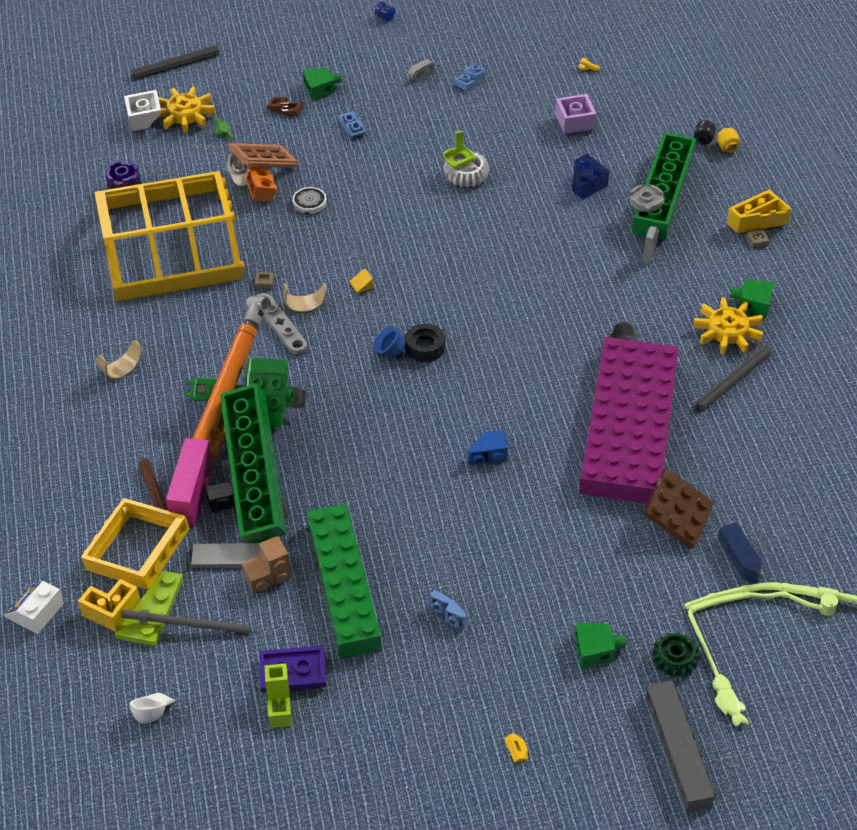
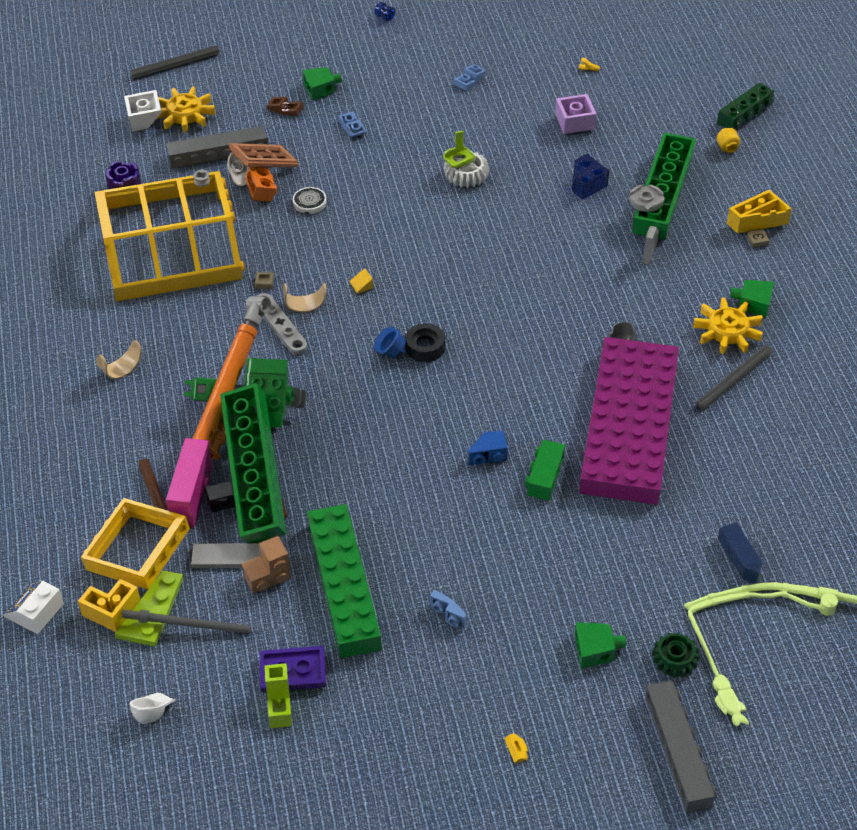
(201, 178): none -> light grey bush
(212, 146): none -> dark grey brick
(222, 128): bright green piece -> none
(421, 70): light grey beam -> none
(545, 469): none -> green brick
(678, 508): reddish brown plate -> none
(704, 132): black piece -> none
(745, 106): none -> dark green brick

